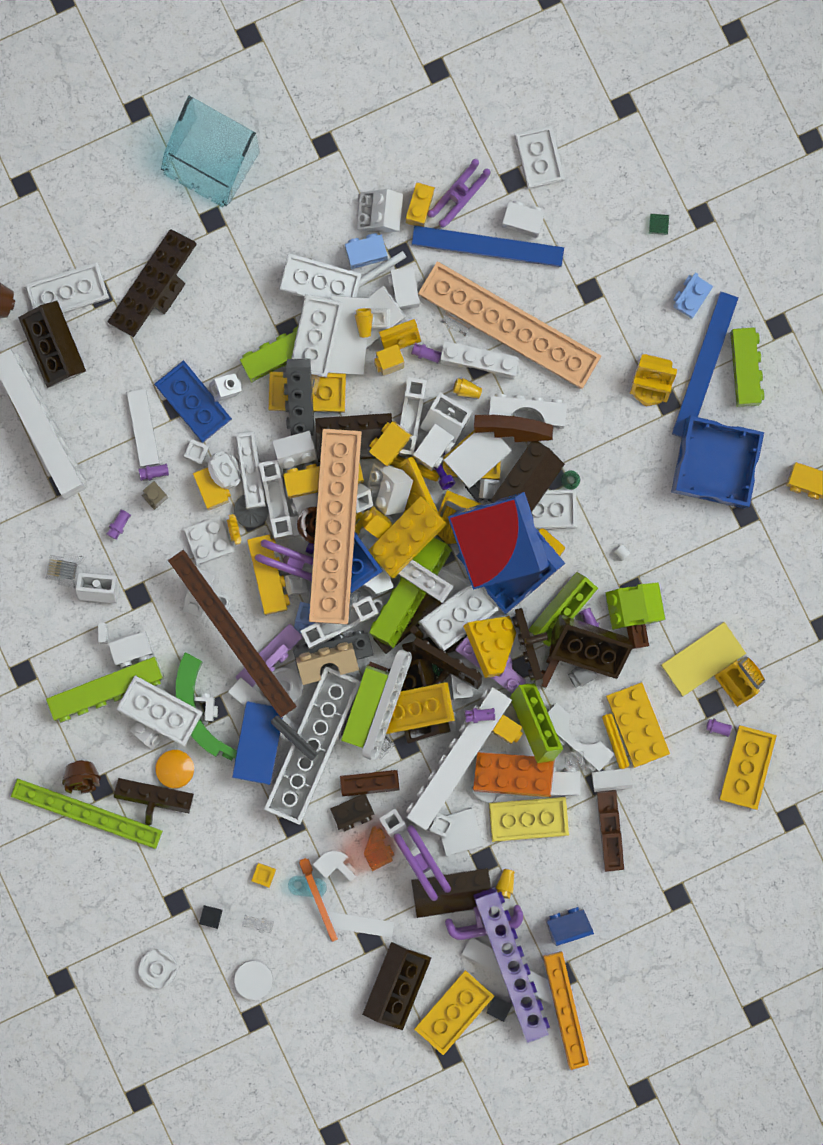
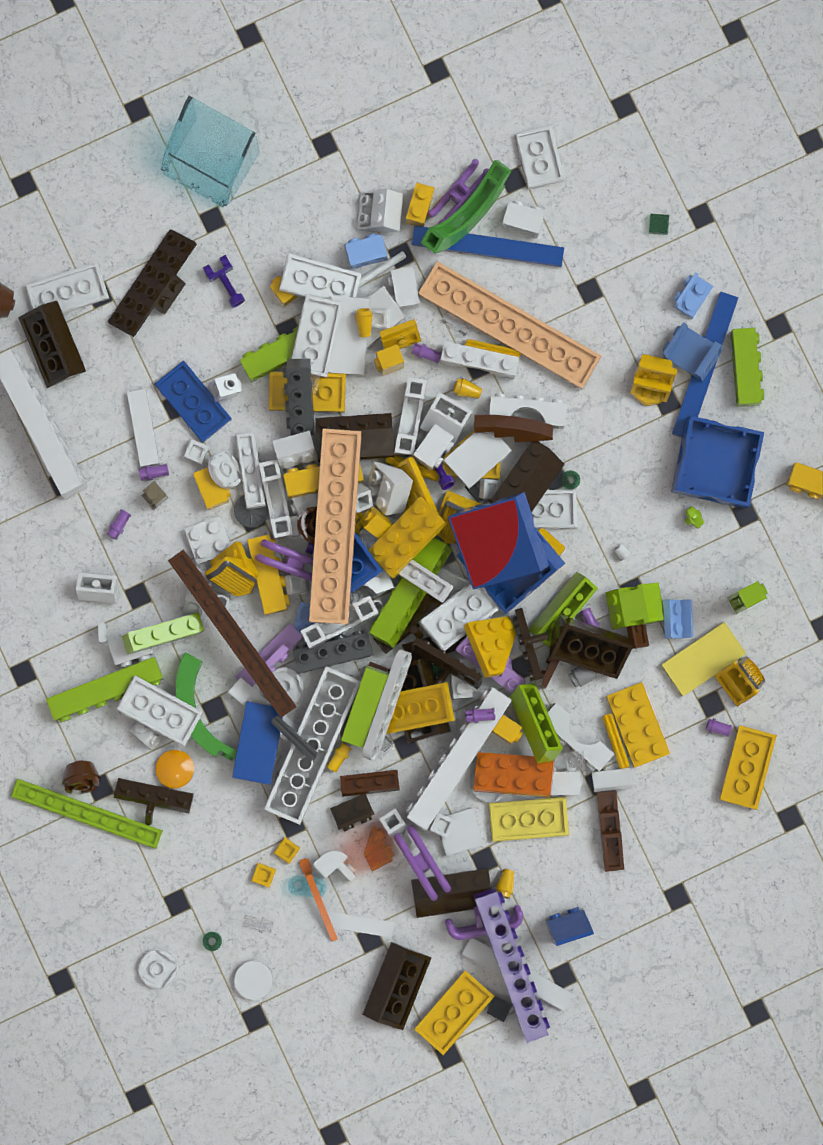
(64, 569): clear piece -> none
(162, 633): none -> lime brick
(207, 945): none -> clear green plate
(210, 709): white bracket -> none
(211, 916): black plate -> none
(233, 571): none -> yellow piece
(234, 529): yellow gear -> none
(235, 299): none -> dark purple bar
(284, 298): none -> yellow brick
(287, 850): none -> yellow tile
(310, 664): tan arch -> none
(339, 756): none -> yellow pin
(390, 443): yellow brick -> none
(473, 210): none -> bright green arch
(491, 347): none -> yellow axle
(565, 1010): light orange tile -> none
(678, 619): none -> light blue bracket
(692, 351): none -> medium blue panel
(694, 517): none -> lime plant
(748, 597): none -> lime brick

